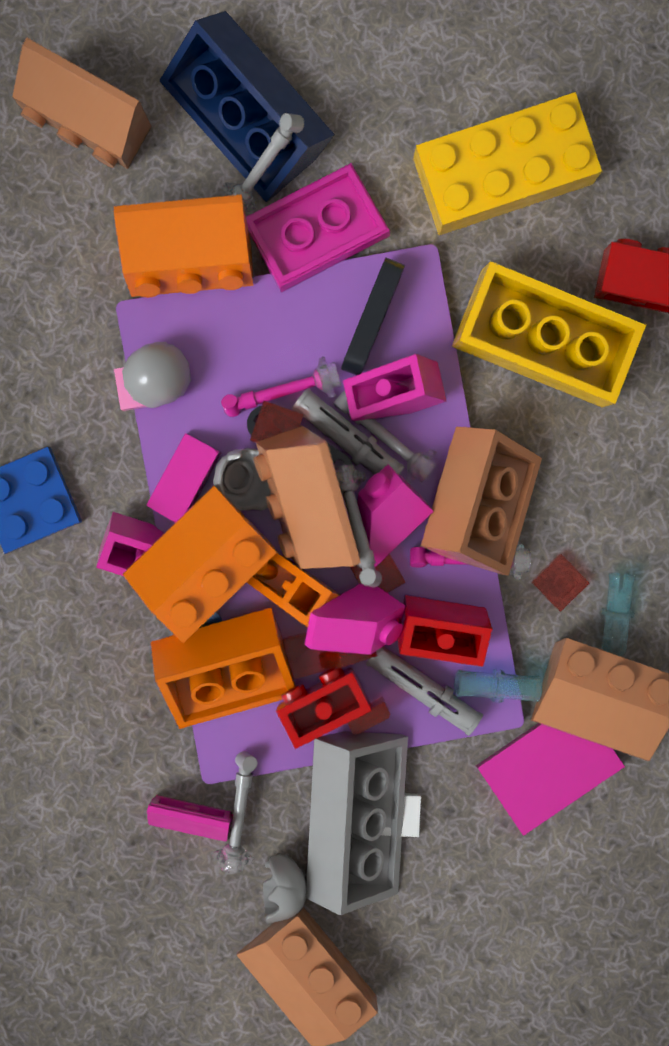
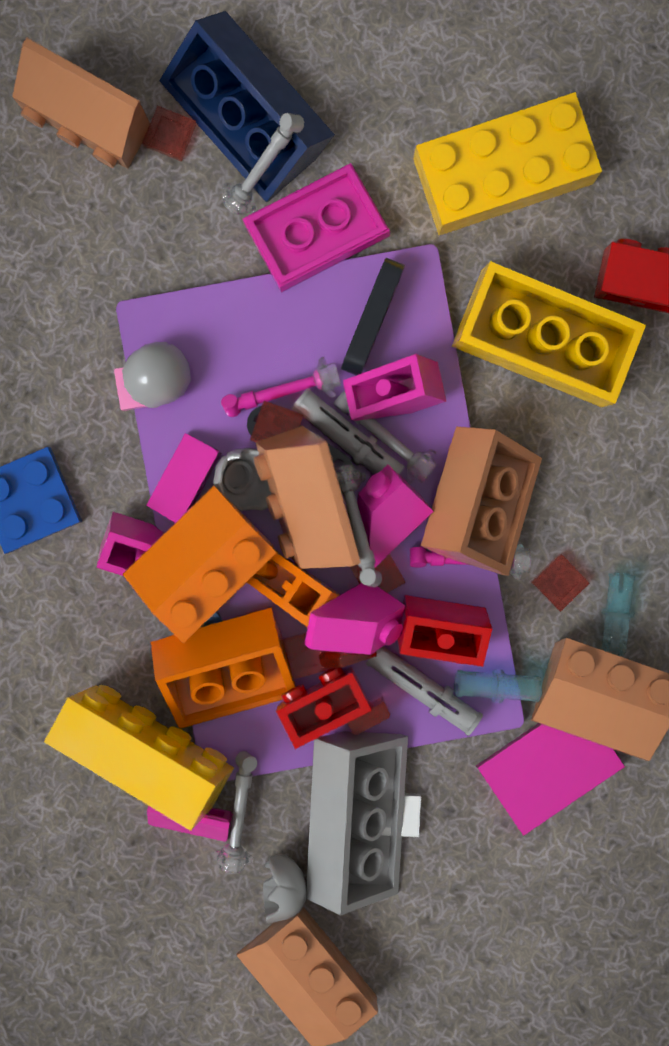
(140, 754): none -> yellow brick
(169, 133): none -> clear red tile
(184, 246): orange slope -> none

